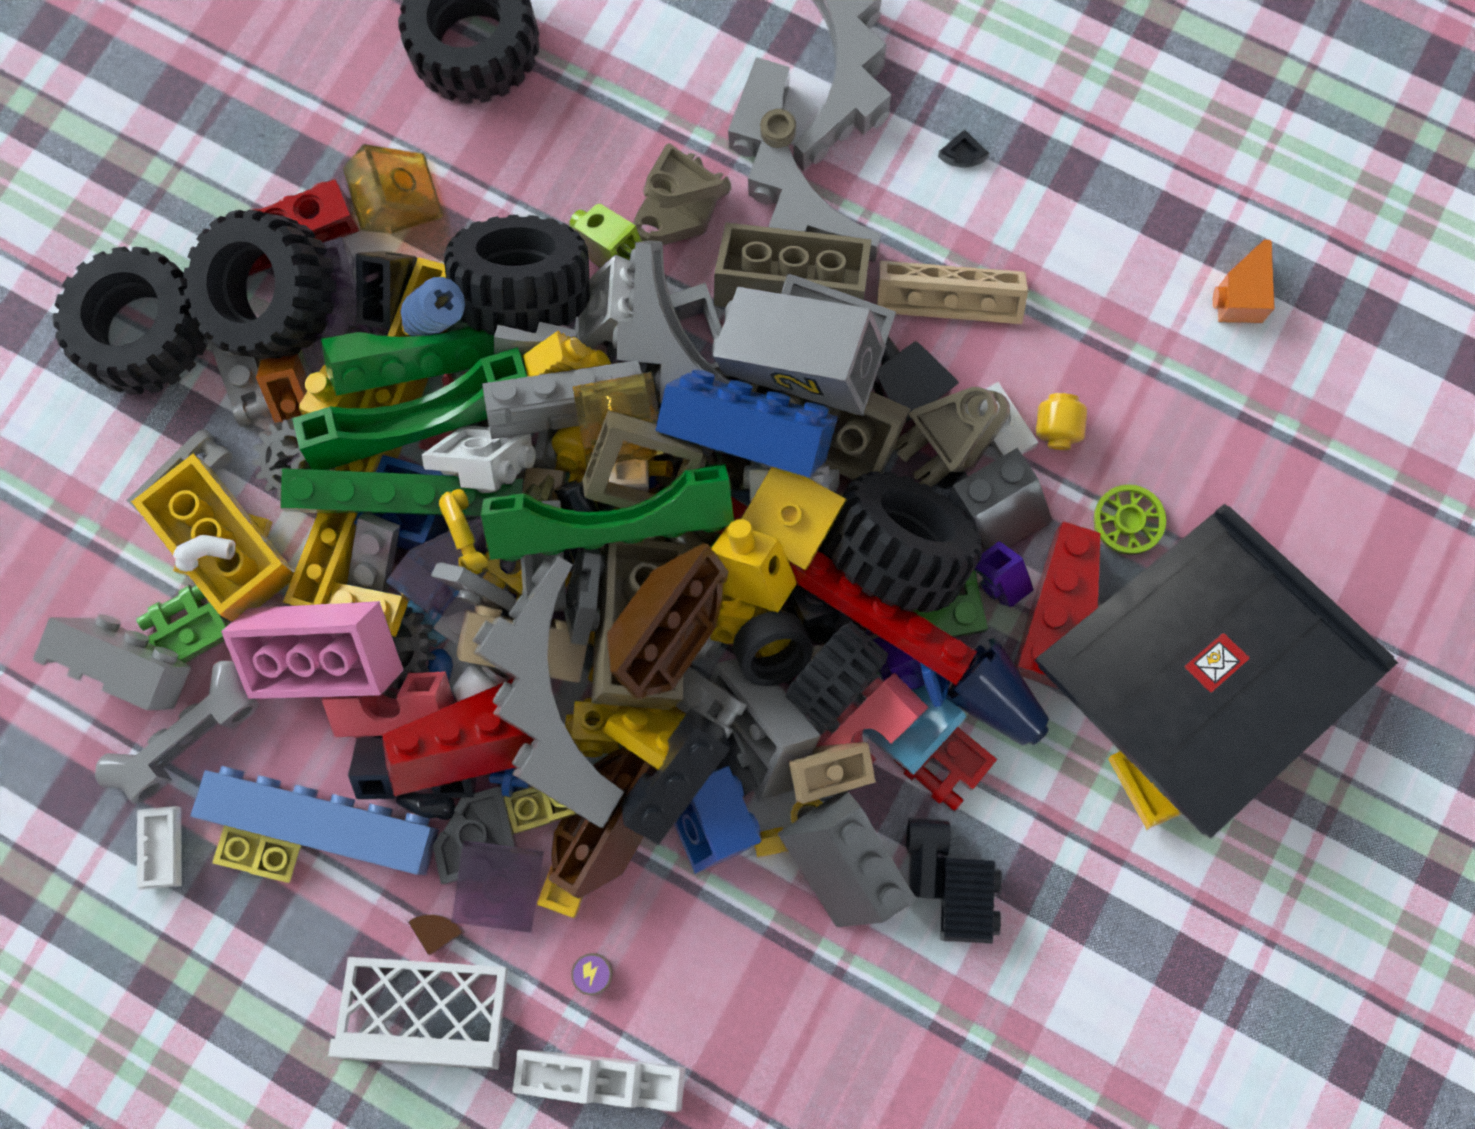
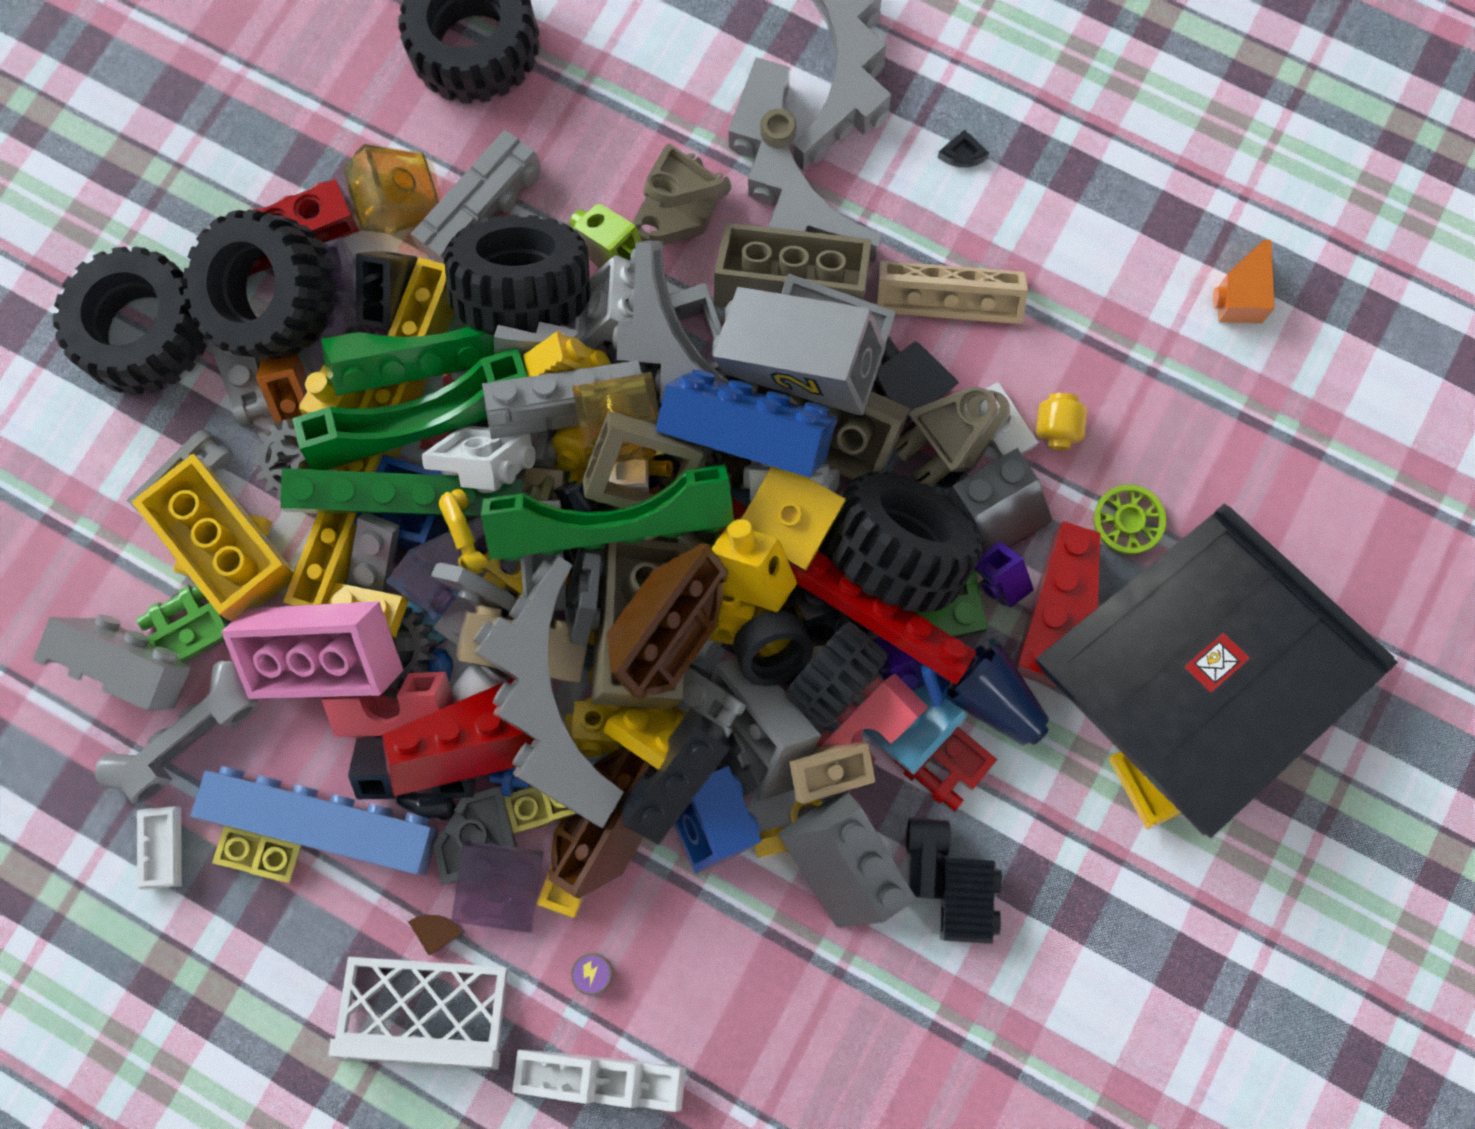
(190, 551): white arm -> none
(432, 307): medium blue piece -> none
(480, 193): none -> light grey brick

